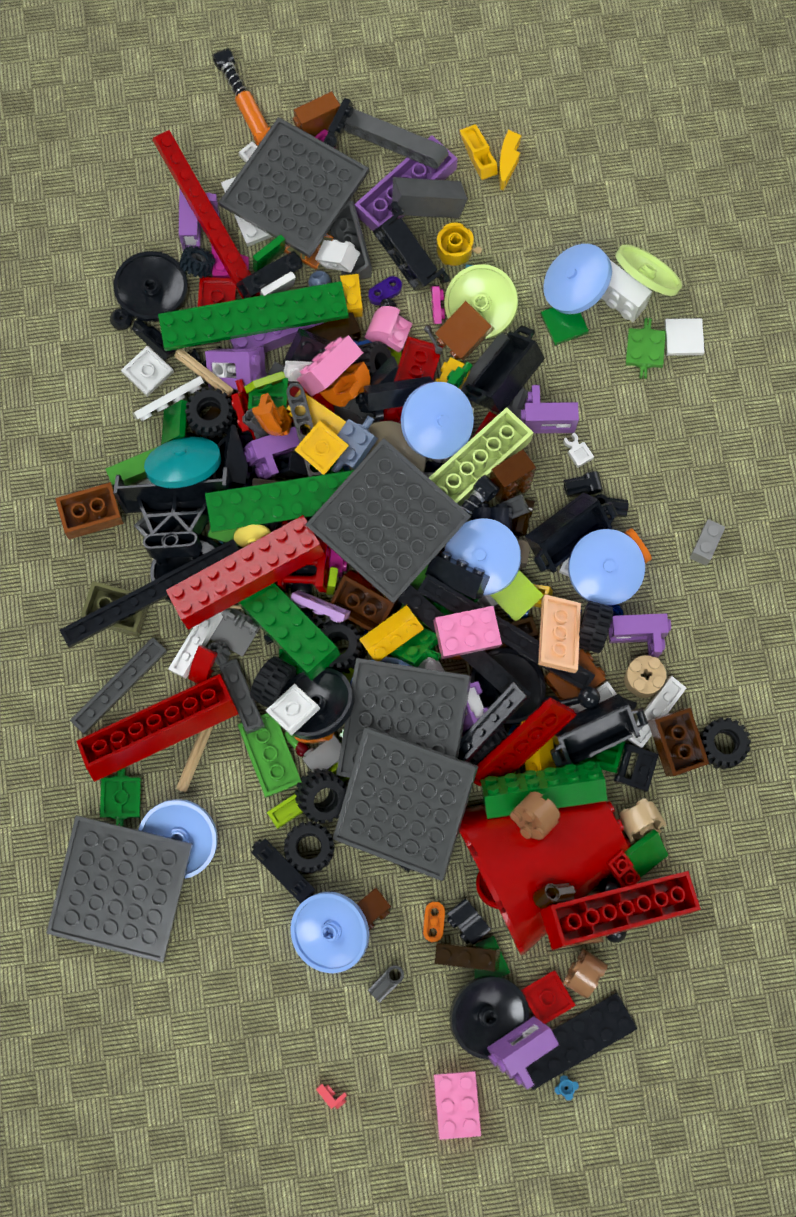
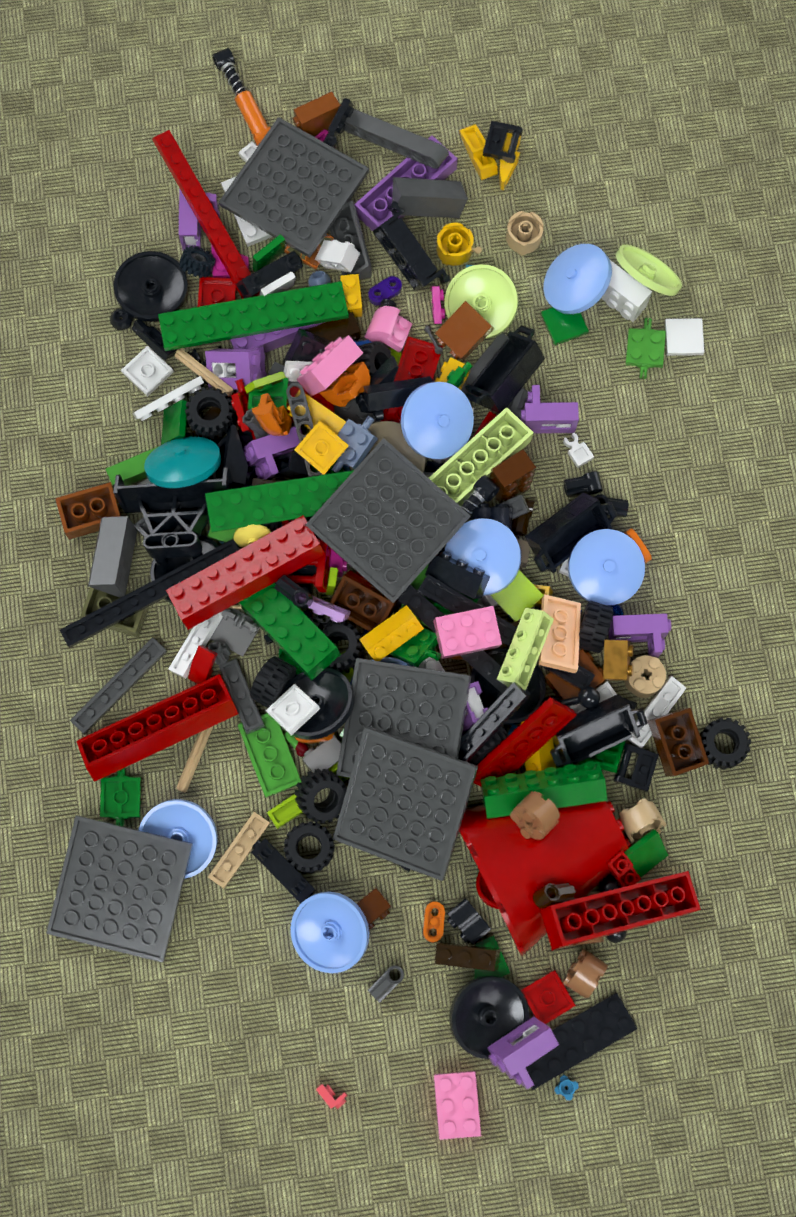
(113, 555): none -> slope
(239, 850): none -> tan plate
(293, 591): none -> black piece
(496, 140): none -> black plate
(524, 232): none -> tan brick
(525, 648): none -> yellowish green brick
(617, 660): none -> pearl gold slope
(707, 542): light grey brick -> none

